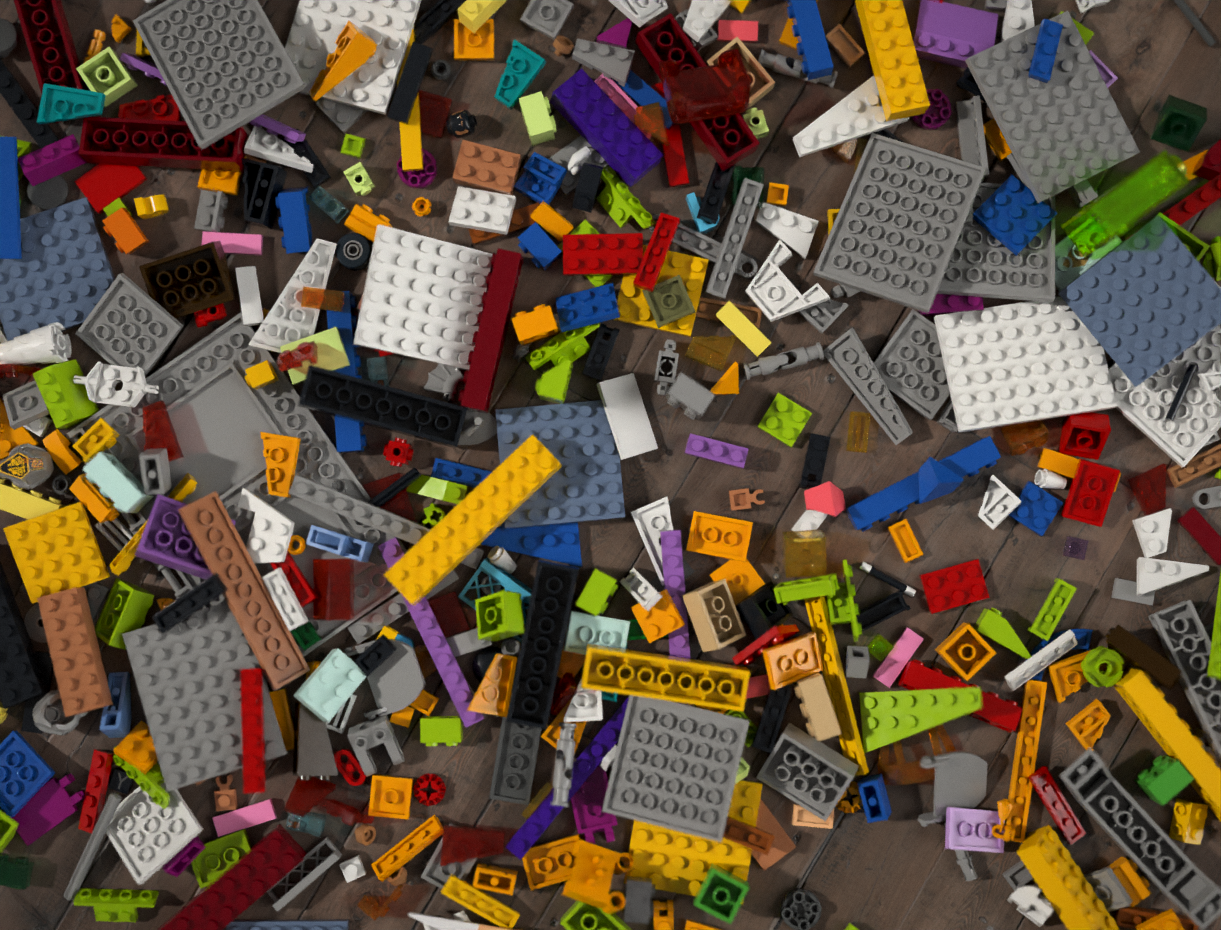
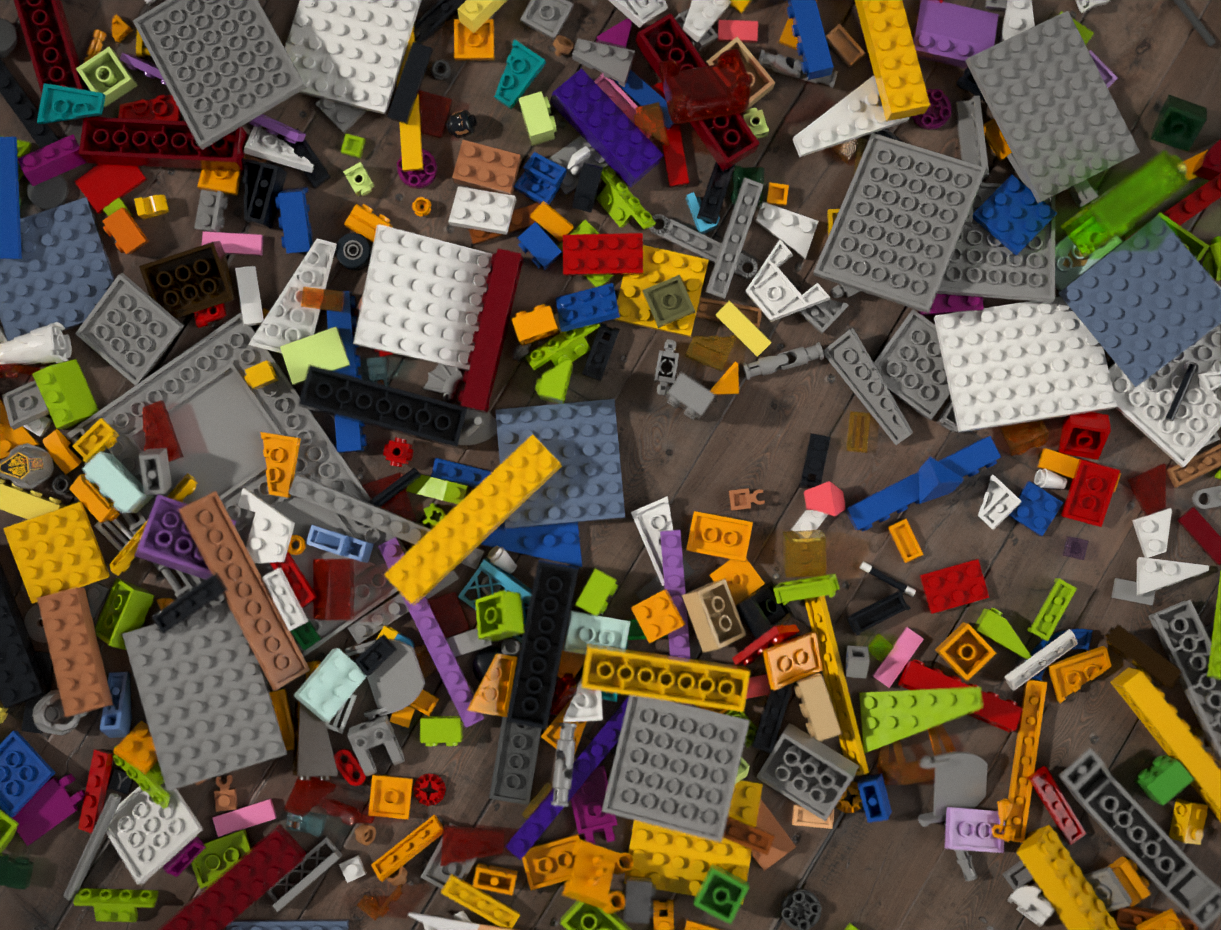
(102, 381): white plate -> none
(252, 730): red plate -> none
(294, 358): clear red wing -> none
(328, 204): clear light blue leg -> none
(352, 52): light orange wedge -> none
(608, 760): white plate -> none
(627, 416): white tile -> none
(640, 589): white plate -> none
(656, 252): red plate -> none
(716, 451): medium lavender brick -> none
(784, 420): lime plate -> none
(841, 605): lime bracket -> none
(1045, 50): blue plate -> none
(1089, 724): light orange wing -> none
(1094, 659): lime plate -> none

